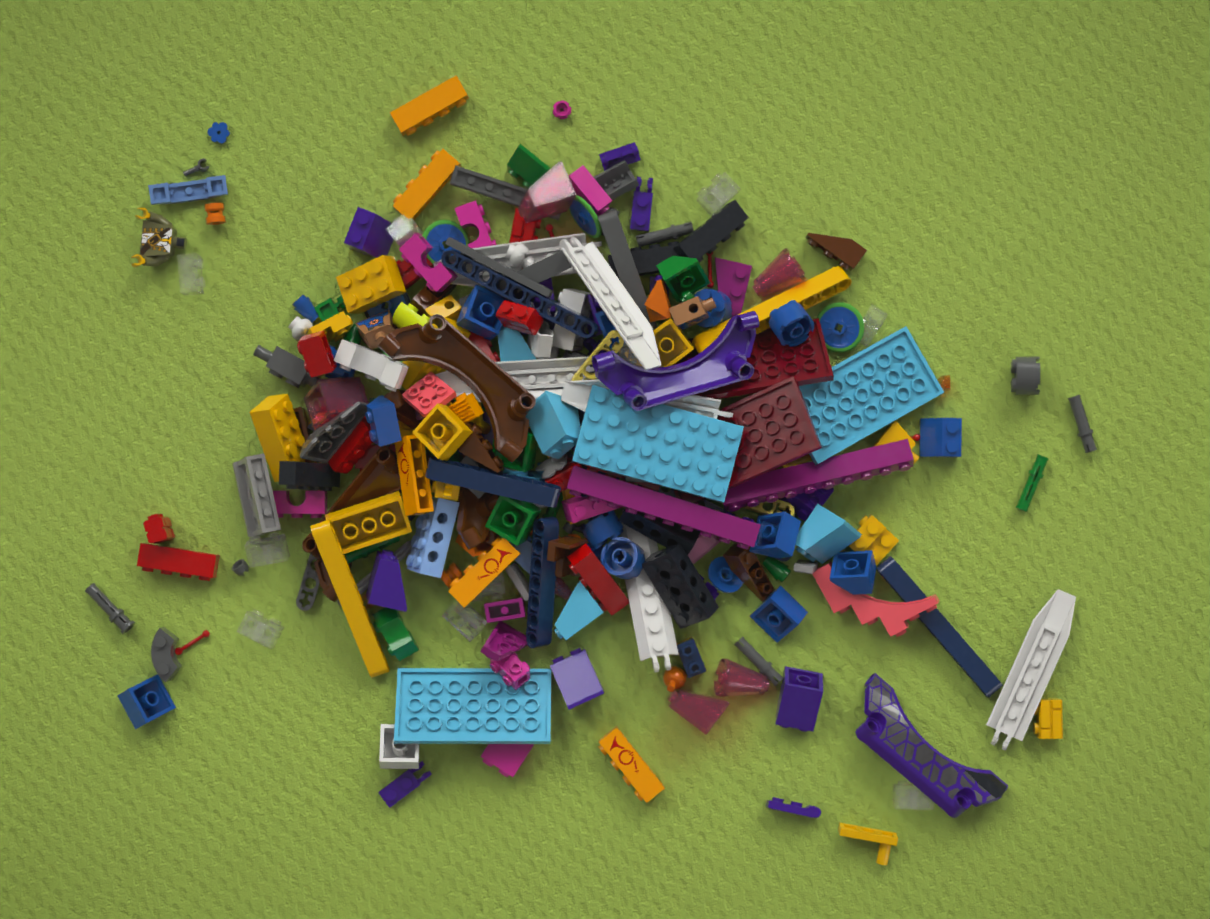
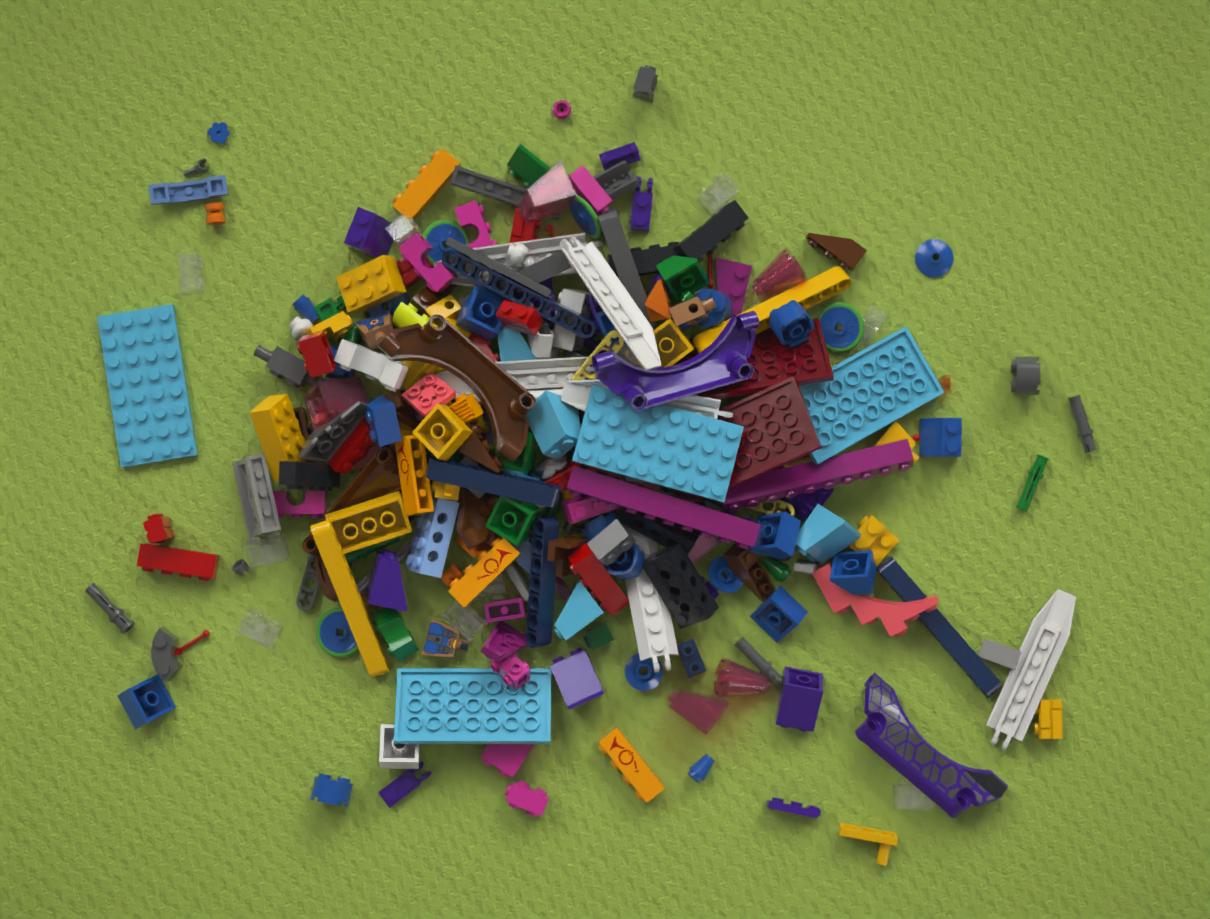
(147, 385): none -> medium azure plate
(157, 240): torso -> none
(327, 634): none -> blue wheel
(331, 791): none -> blue brick
(429, 105): light orange brick -> none
(443, 640): none -> torso
(527, 798): none -> dark pink brick
(598, 636): none -> dark green brick
(611, 542): none -> brick
(638, 680): none -> blue dish
(645, 83): none -> dark grey window
(665, 234): dark grey pin -> none
(674, 678): orange piece -> none
(701, 768): none -> blue cone
(924, 259): none -> blue dish
(999, 654): none -> light grey tile

